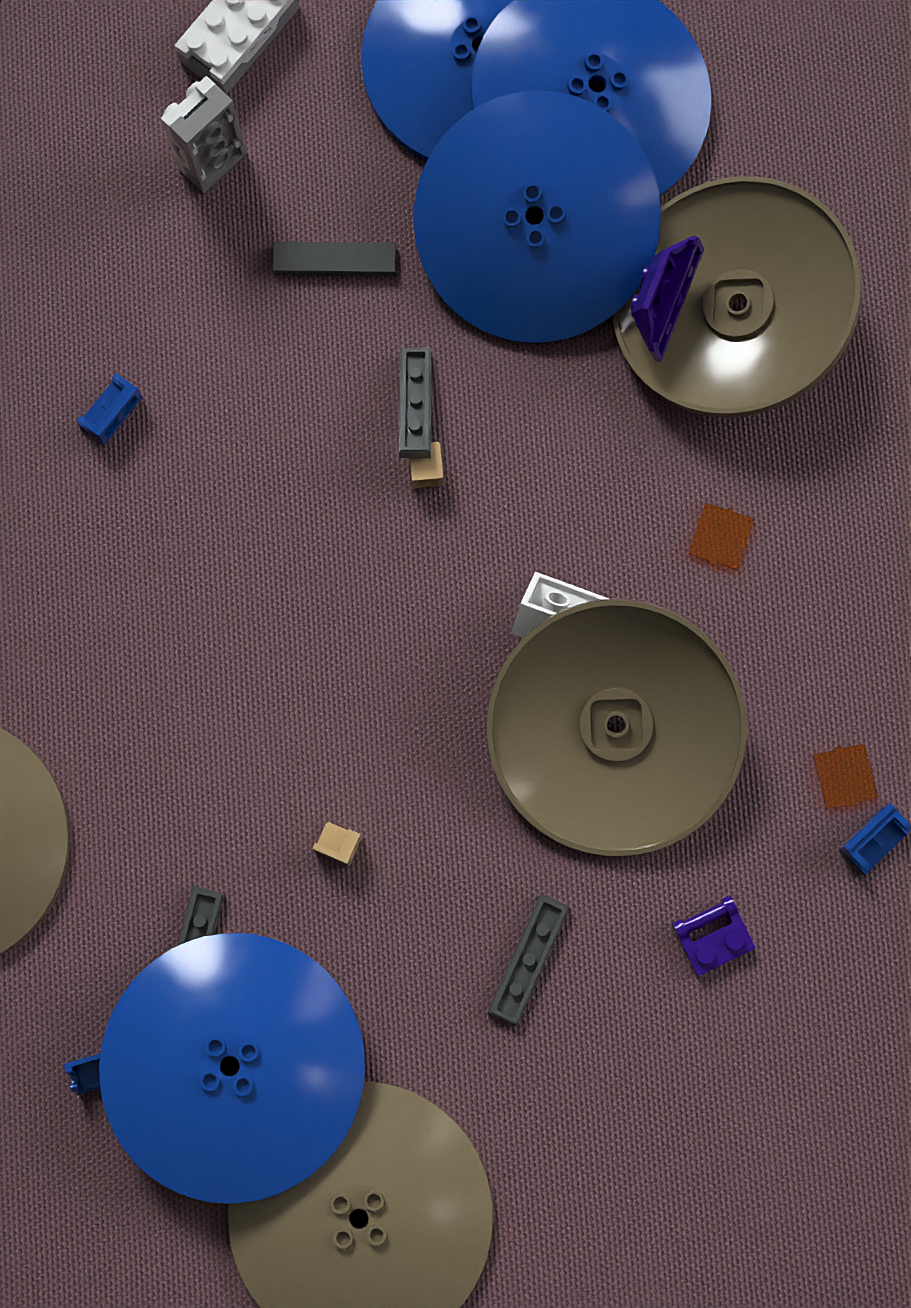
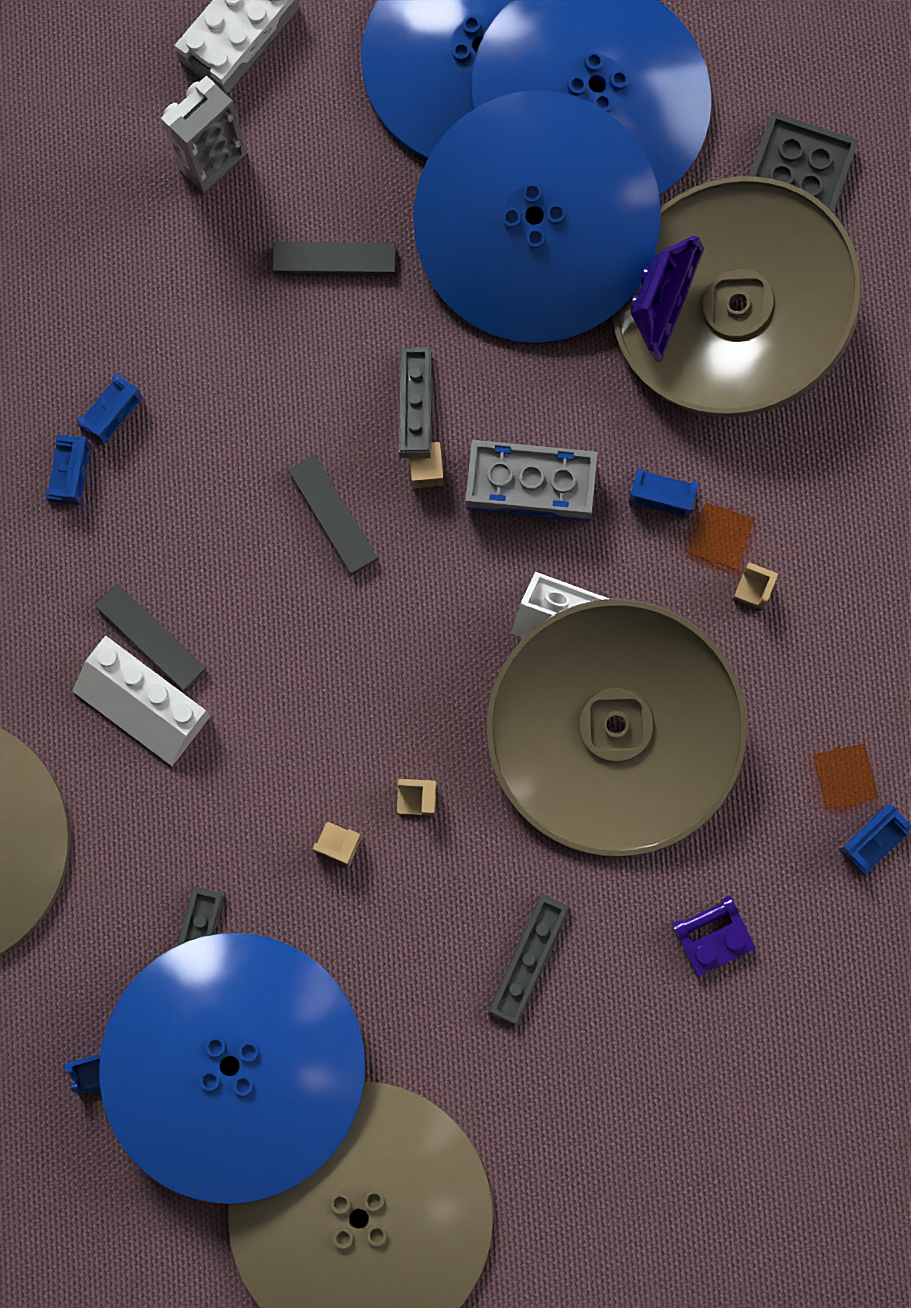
(69, 469): none -> blue hinge
(139, 701): none -> white slope
(150, 637): none -> dark grey tile
(333, 514): none -> dark grey tile
(416, 797): none -> tan panel
(531, 480): none -> light grey piece
(663, 493): none -> blue hinge
(755, 586): none -> tan panel
(805, 157): none -> dark grey plate

